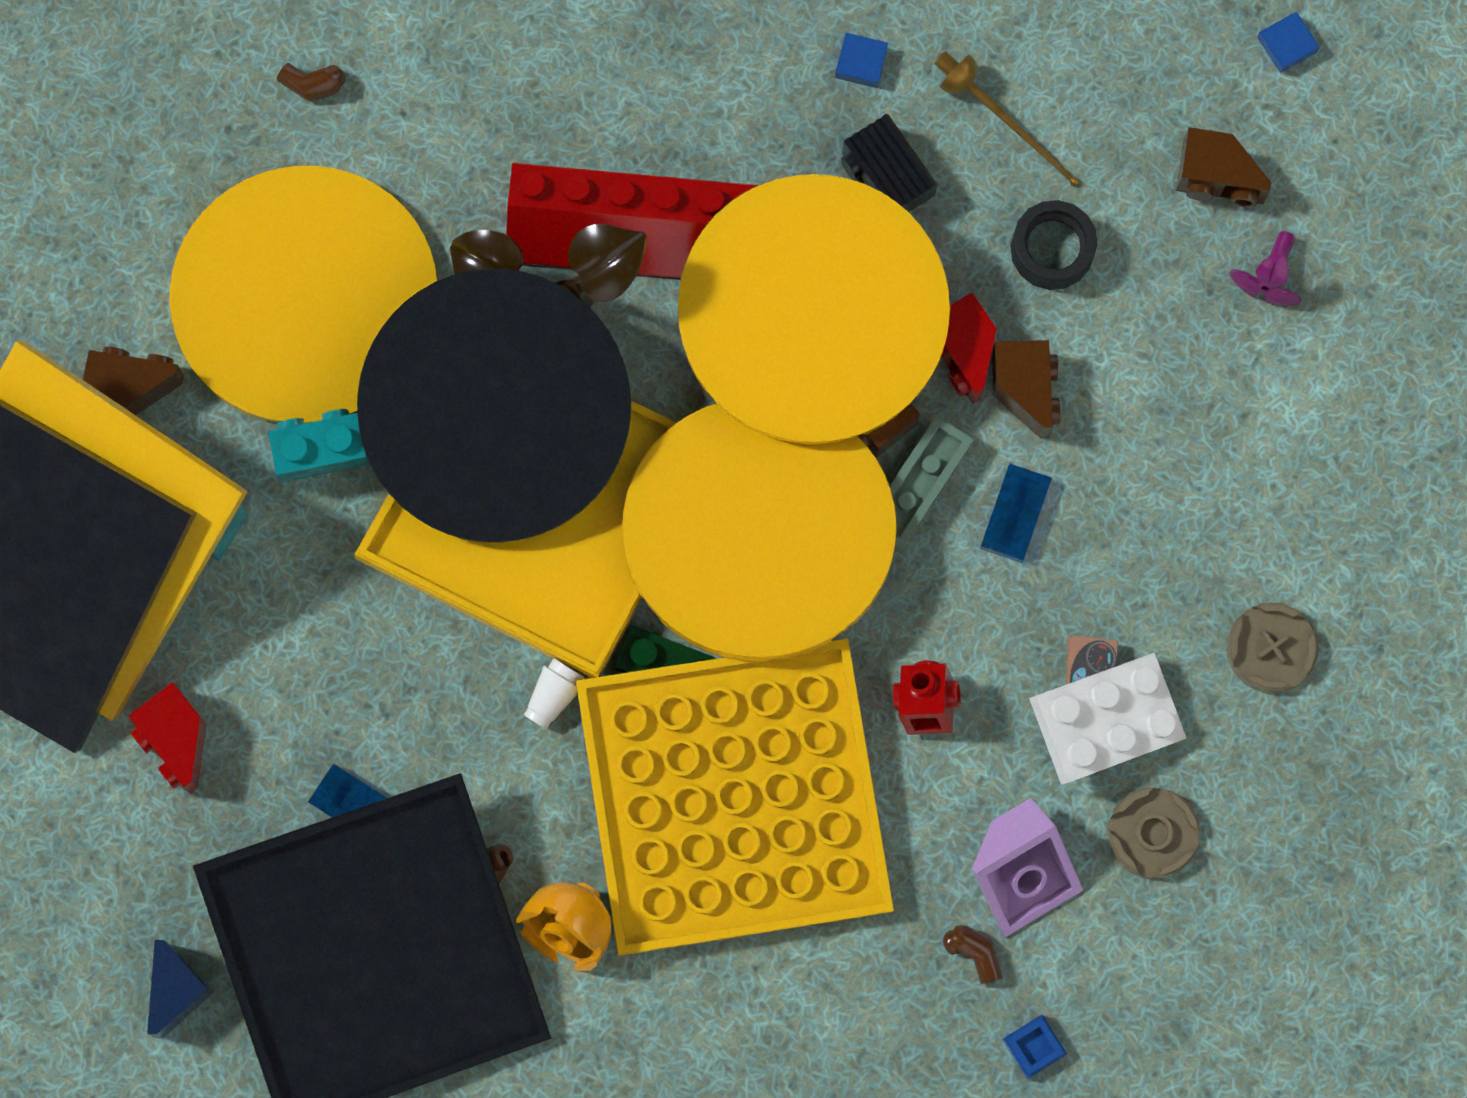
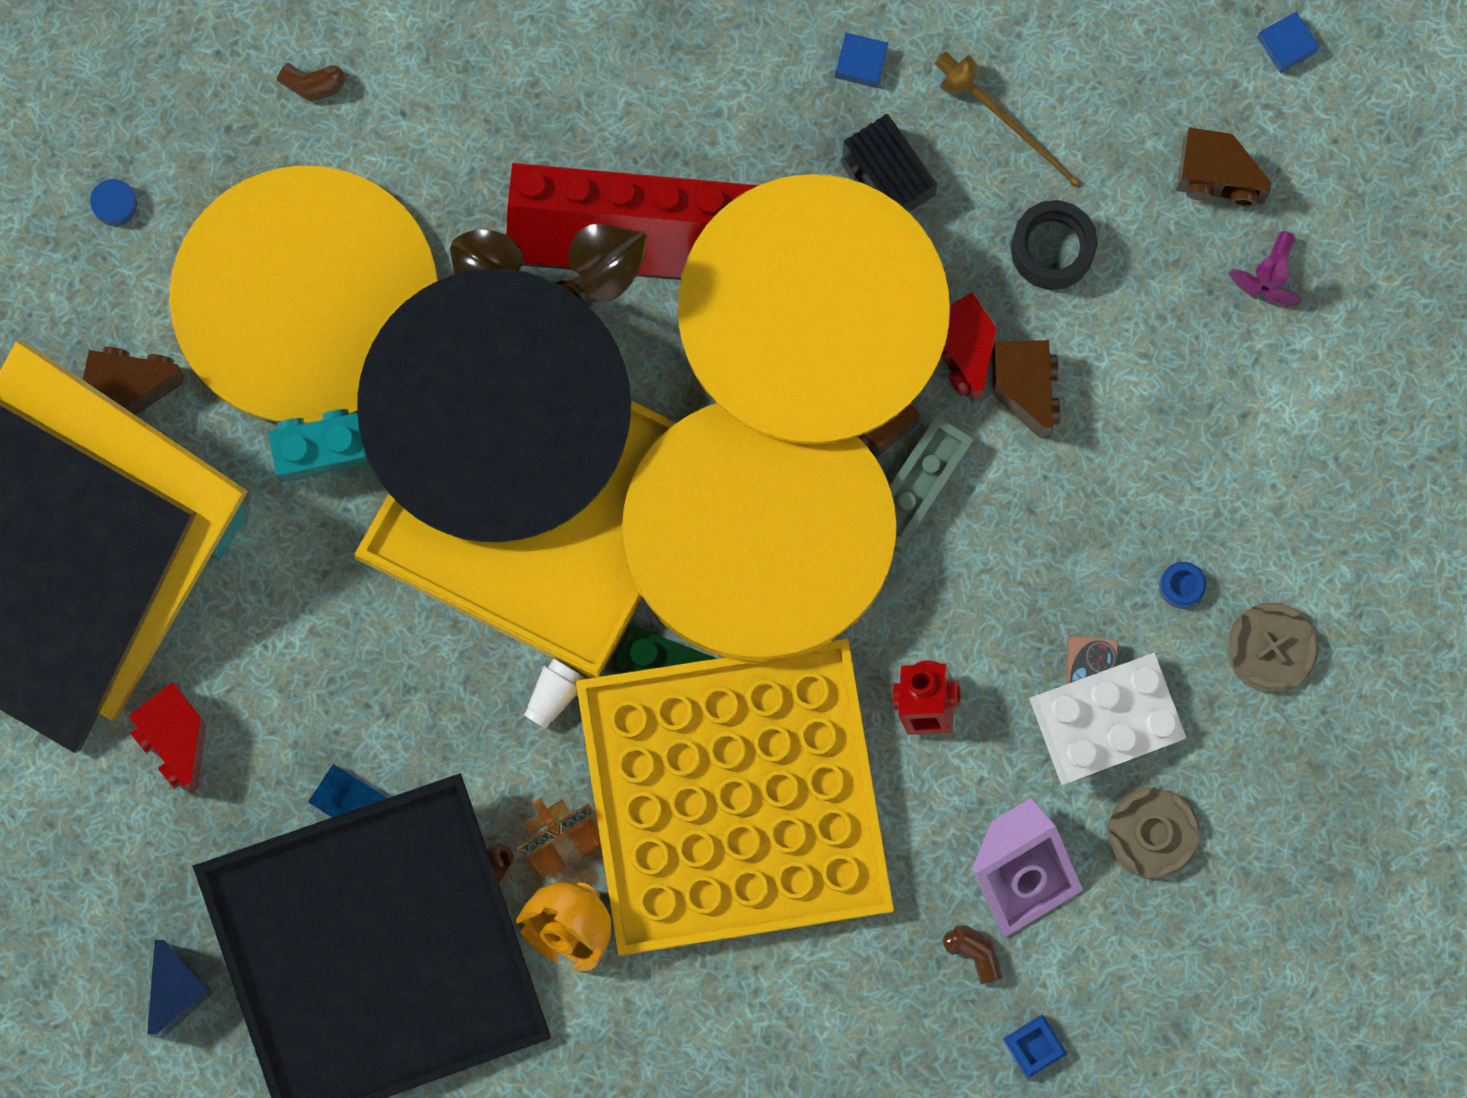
(113, 202): none -> blue tile
(541, 848): none -> clear orange hips
(1015, 513): clear blue tile -> none
(1182, 585): none -> blue tile

